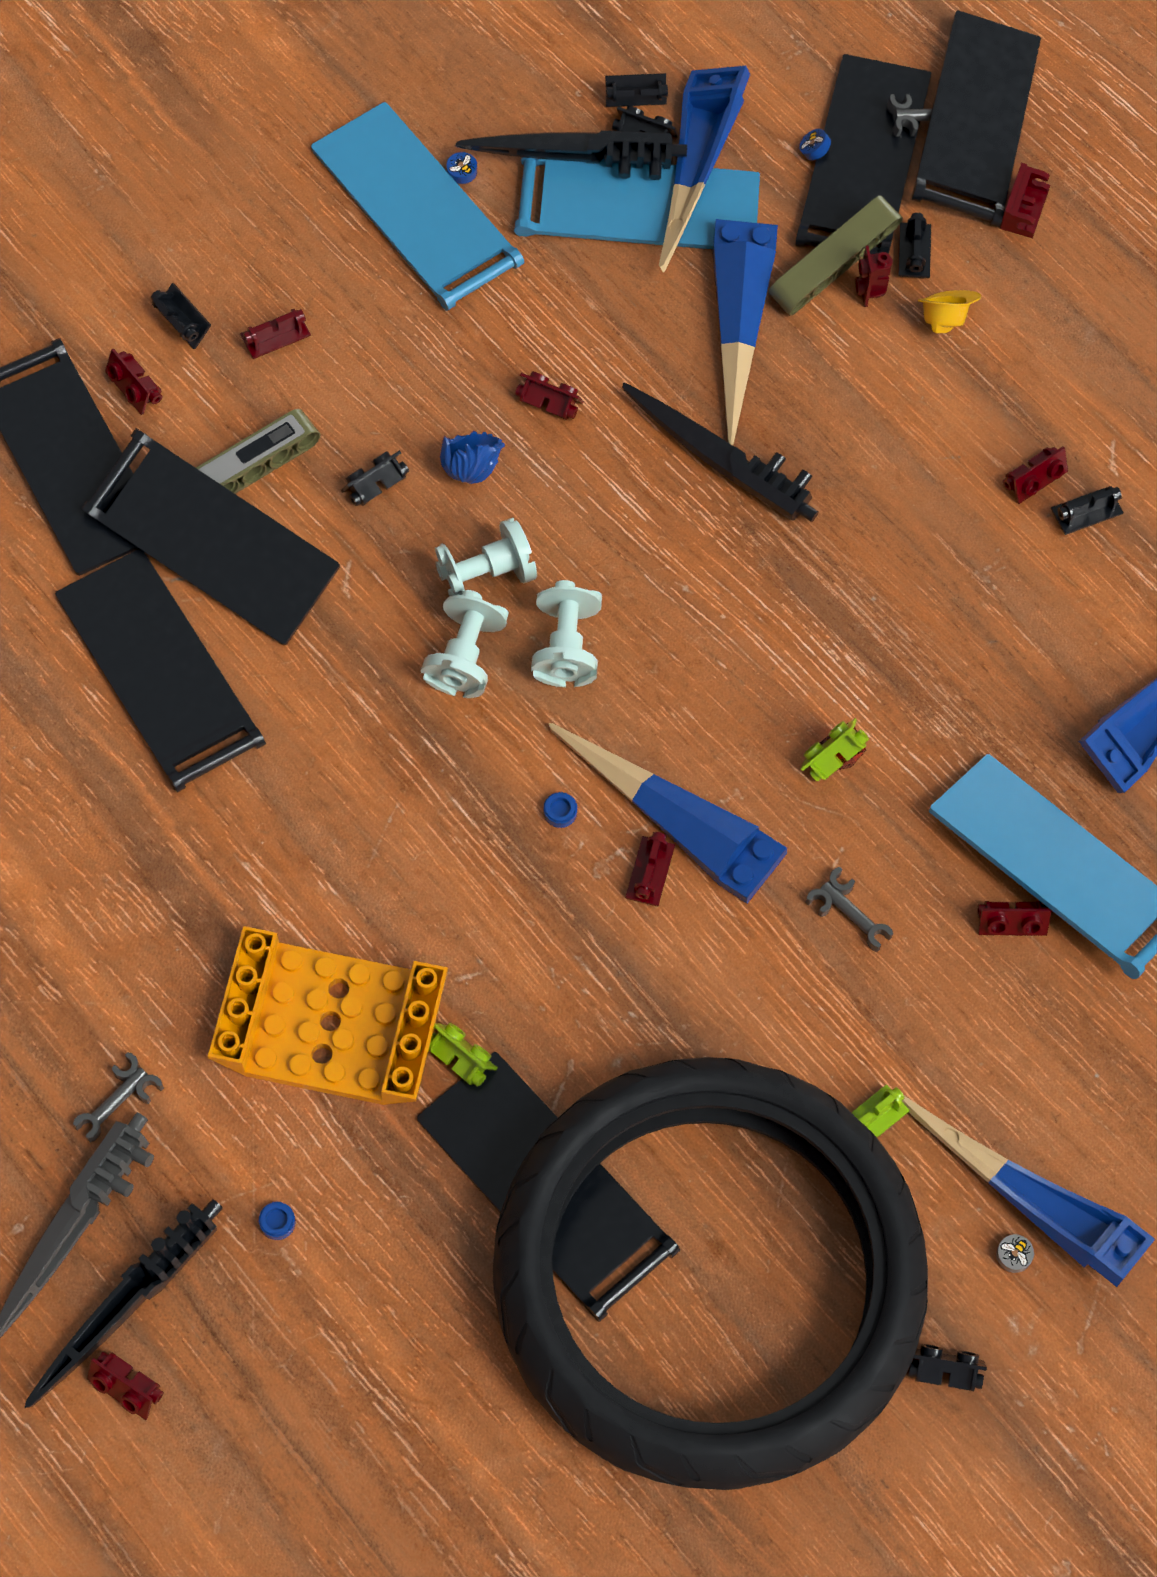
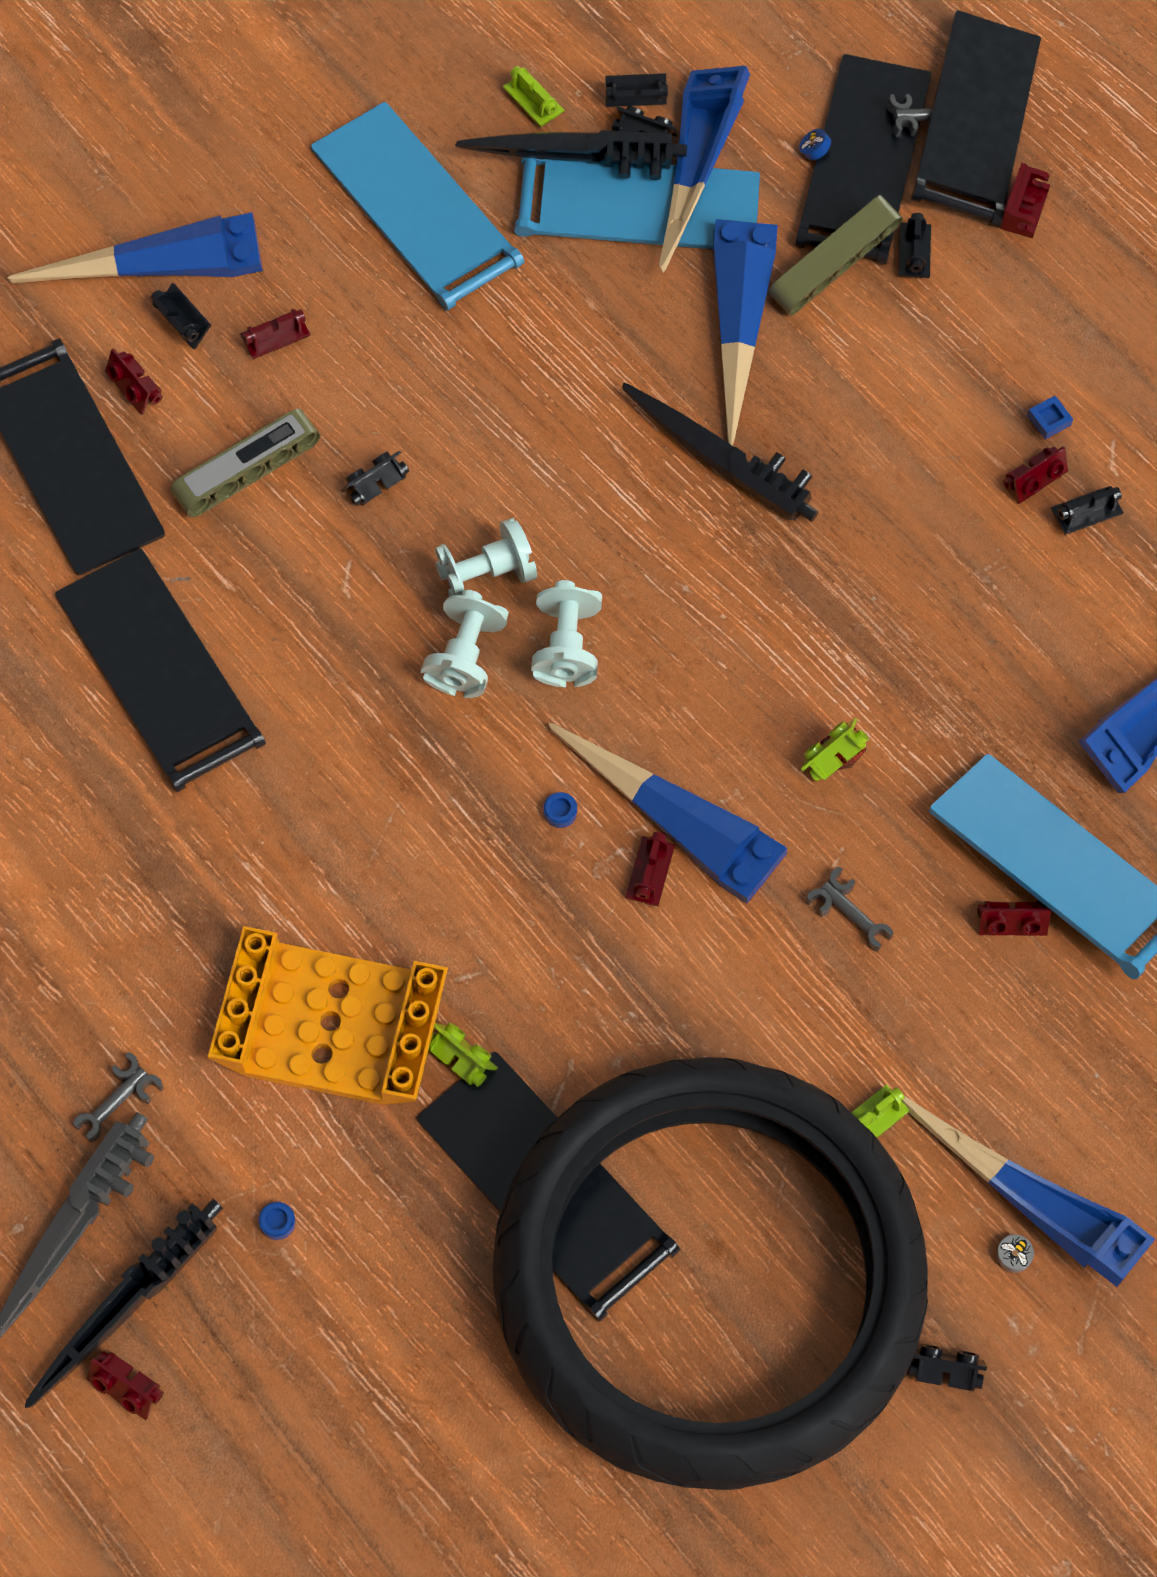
(198, 249): none -> blue plate
(214, 539): black flag -> none
(462, 167): blue tile -> none
(470, 456): blue hair -> none
(532, 97): none -> lime hinge
(537, 389): dark red hinge -> none
(873, 275): dark red hinge -> none
(948, 309): yellow piece -> none
(1050, 417): none -> blue plate

